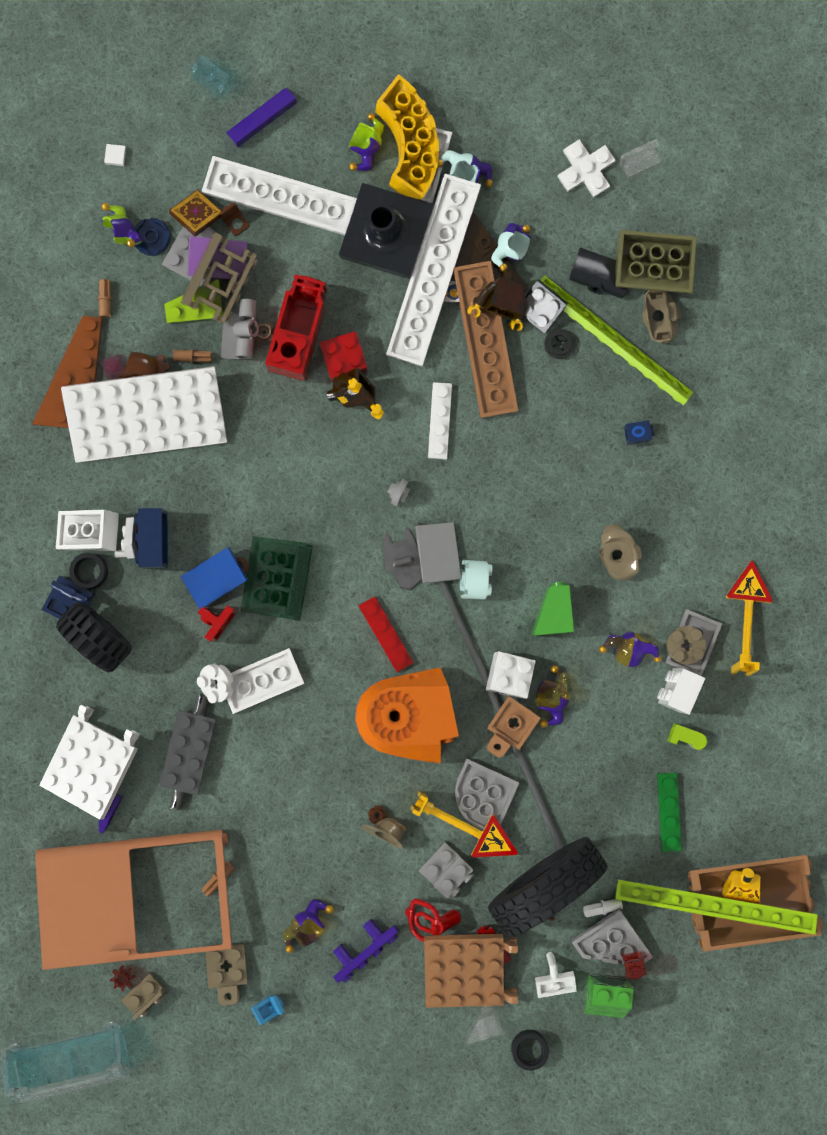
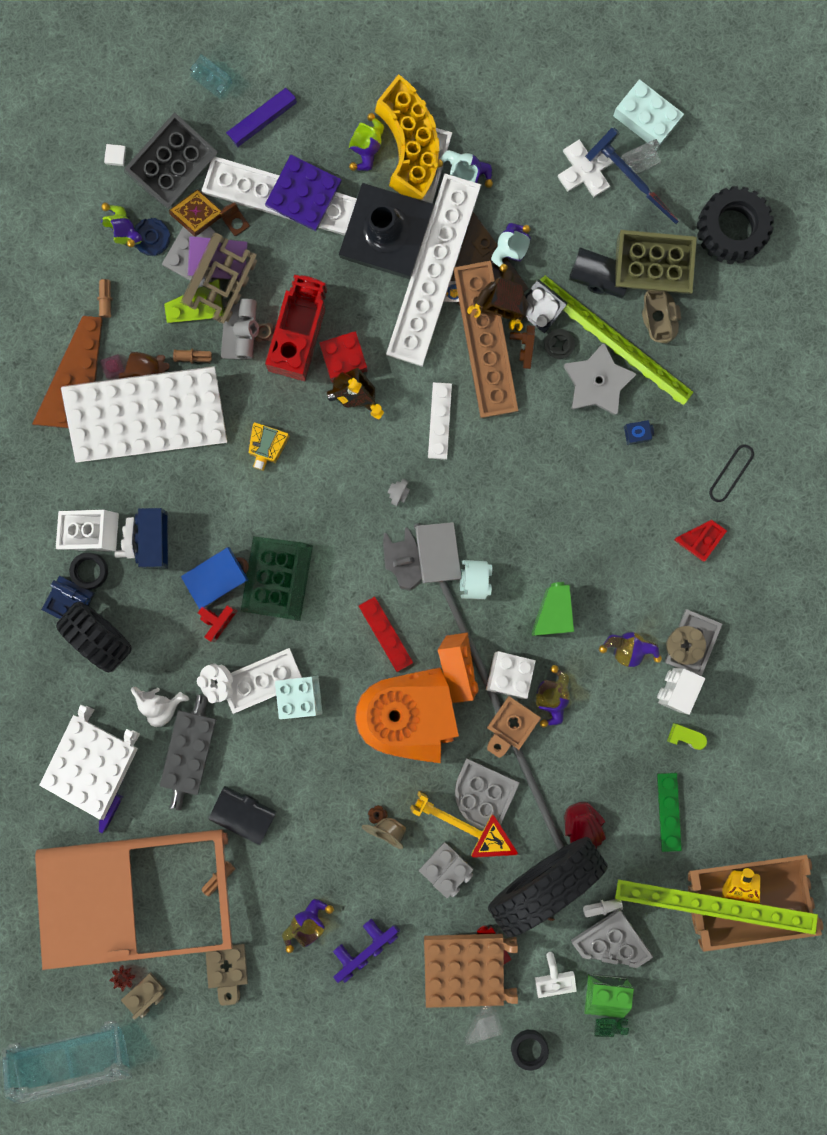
(157, 708): none -> white piece
(170, 161): none -> dark grey slope
(242, 815): none -> black panel
(266, 444): none -> torso
(267, 1009): dark azure bracket -> none
(298, 697): none -> light aqua bracket
(303, 192): none -> dark purple plate
(439, 923): red piece -> none
(458, 667): none -> orange wedge
(527, 339): none -> reddish brown plate
(584, 821): none -> dark red hair
(589, 392): none -> light grey plate
(604, 146): none -> dark blue piece
(609, 1027): none -> clear green plate
(617, 539): dark tan piece -> none
(636, 968): clear red brick -> none
(648, 113): none -> light aqua brick
(702, 539): none -> red wing
(726, 466): none -> black piece
(745, 203): none -> black tyre
(750, 589): yellow piece -> none

